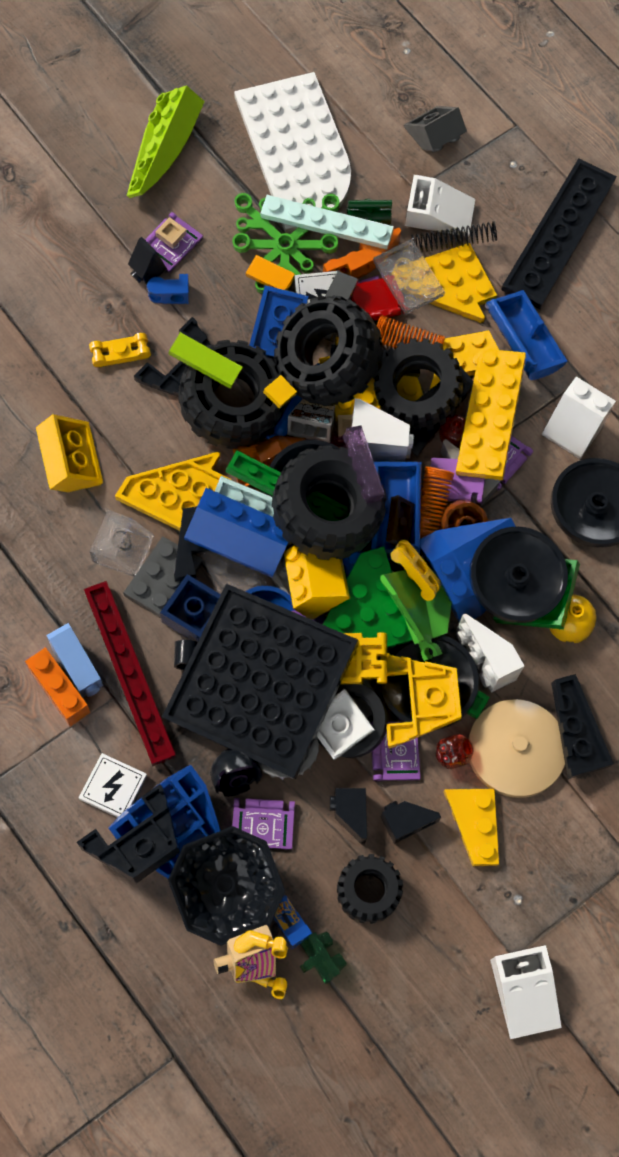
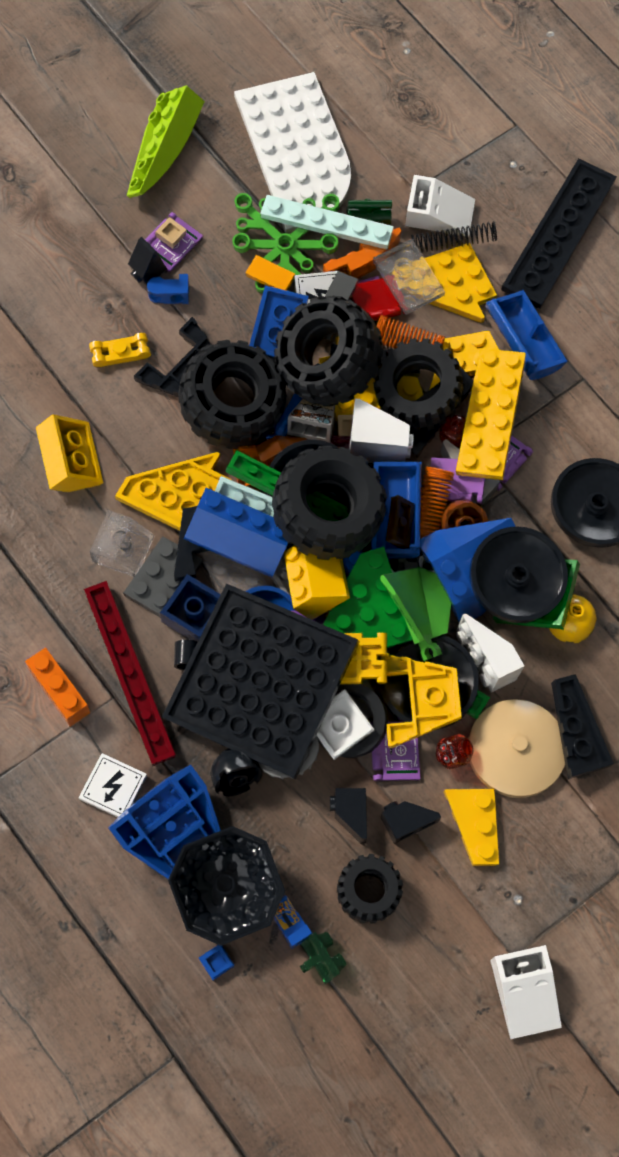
(74, 661): light blue slope -> none
(141, 848): black wing -> none
(205, 360): lime tile -> none
(216, 962): none -> blue tile
(254, 959): torso -> none
(266, 821): medium lavender piece -> none
(279, 391): yellow tile -> none
(363, 464): clear purple piece -> none
(416, 569): yellow plate -> none
(437, 127): dark grey slope -> none
(578, 417): white slope -> none

